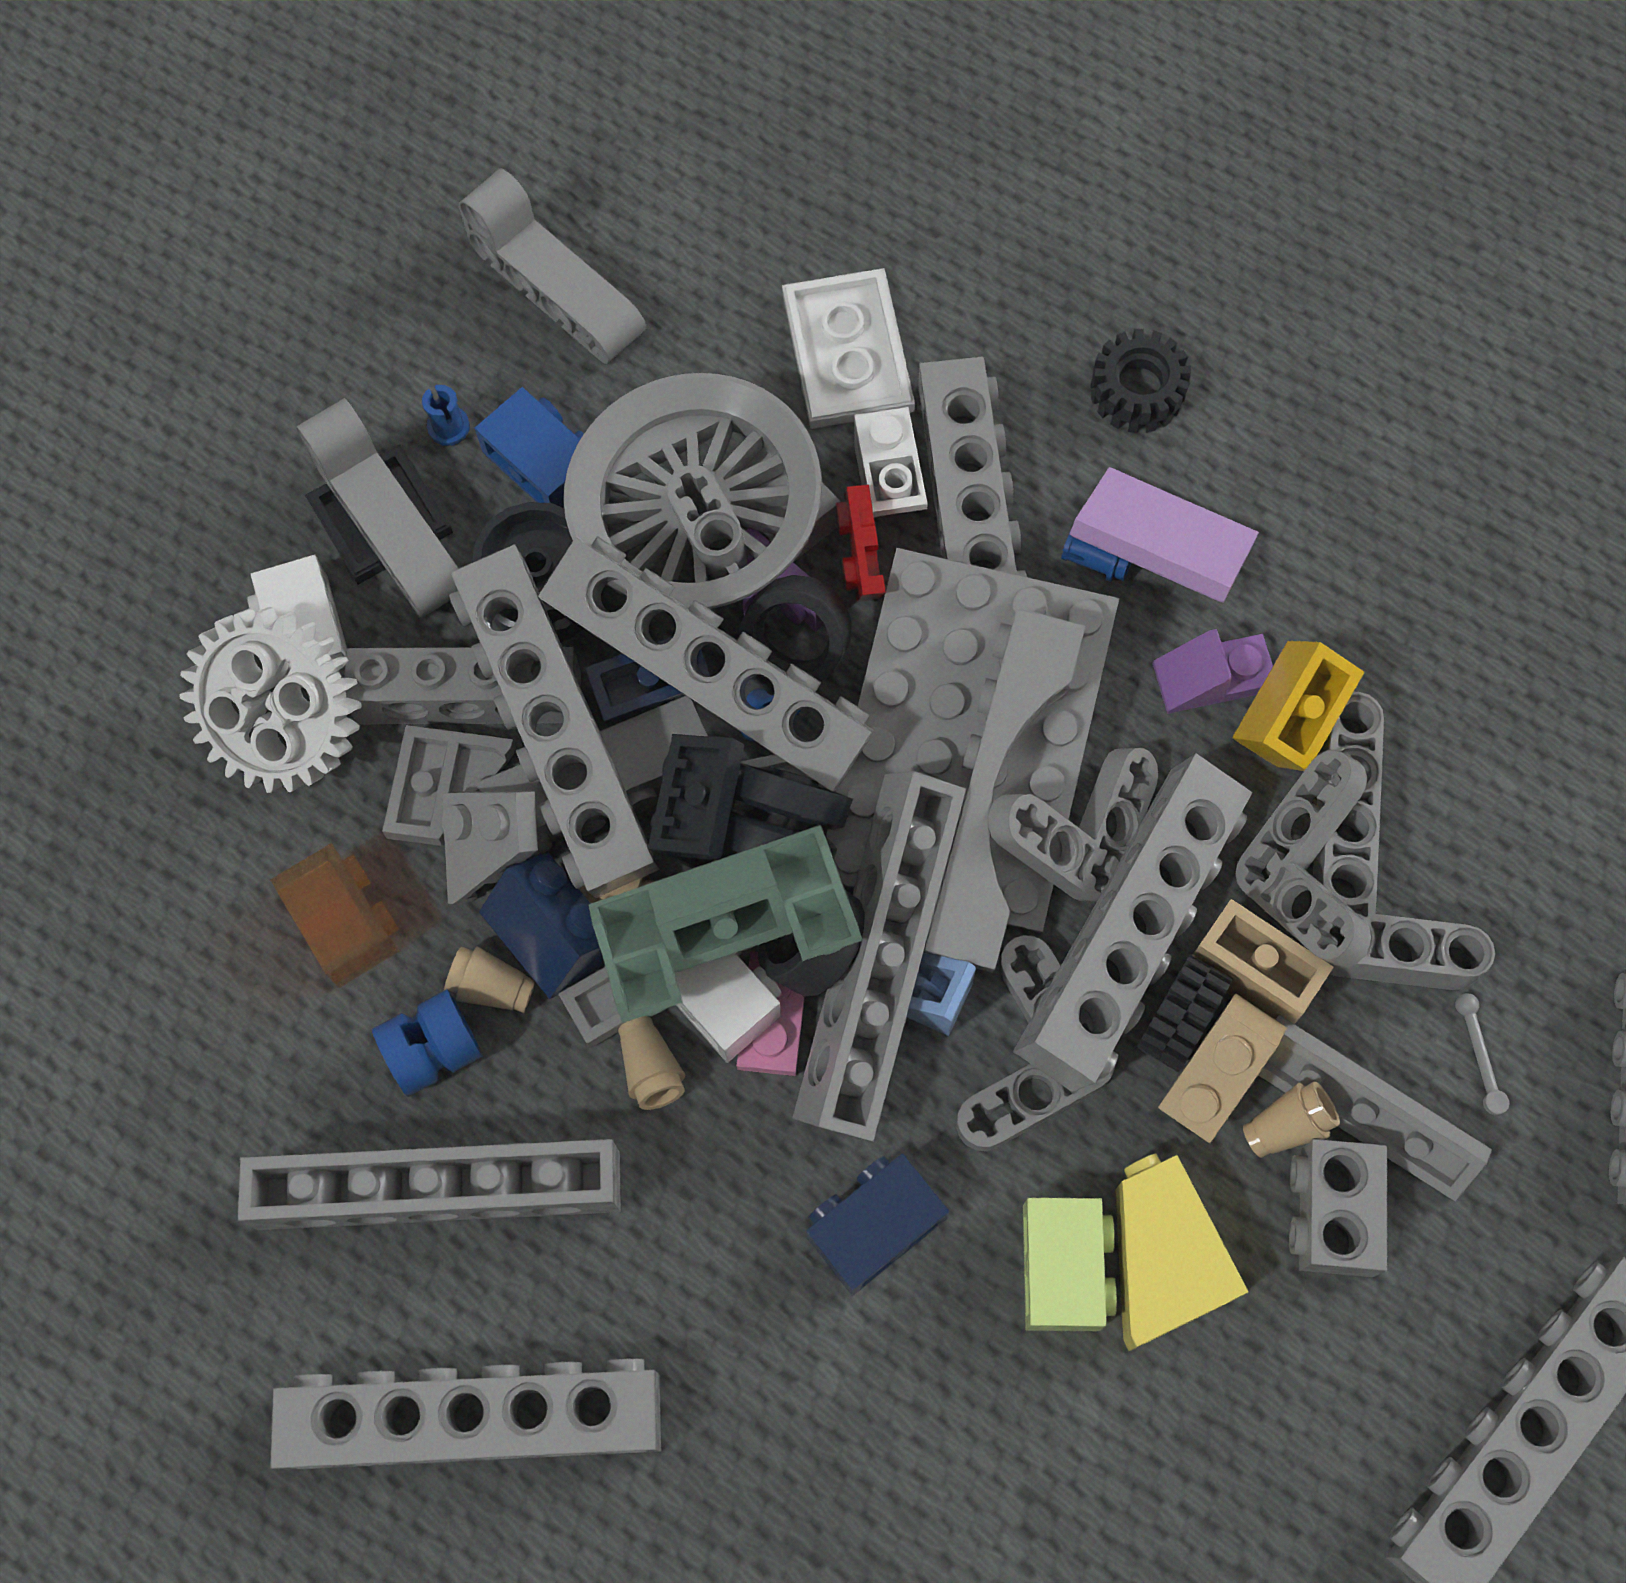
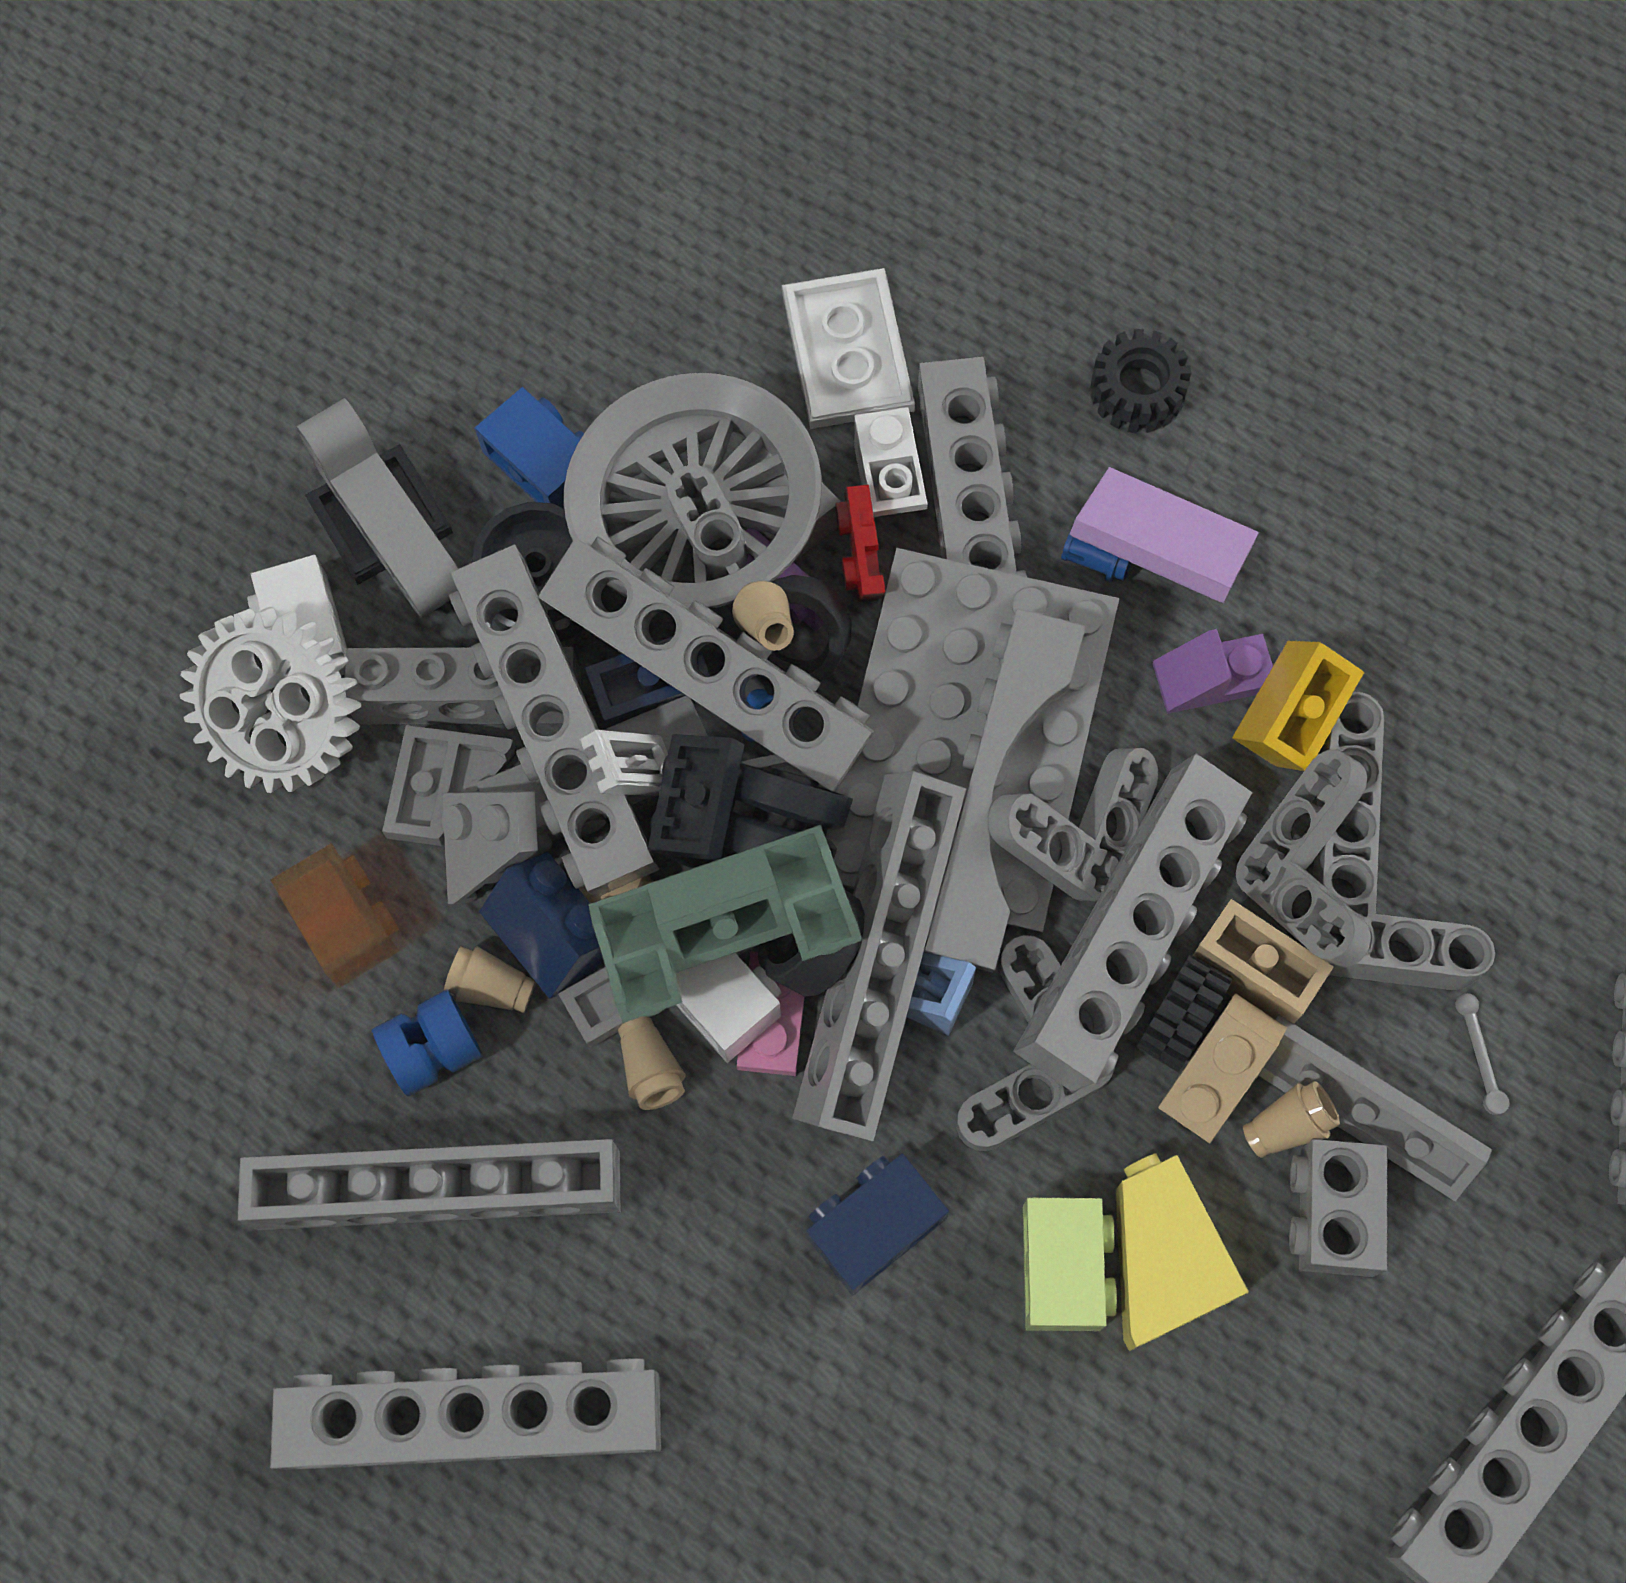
(446, 421): blue pin -> none
(558, 281): light grey beam -> none
(626, 775): none -> white tile
(764, 614): none -> tan cone

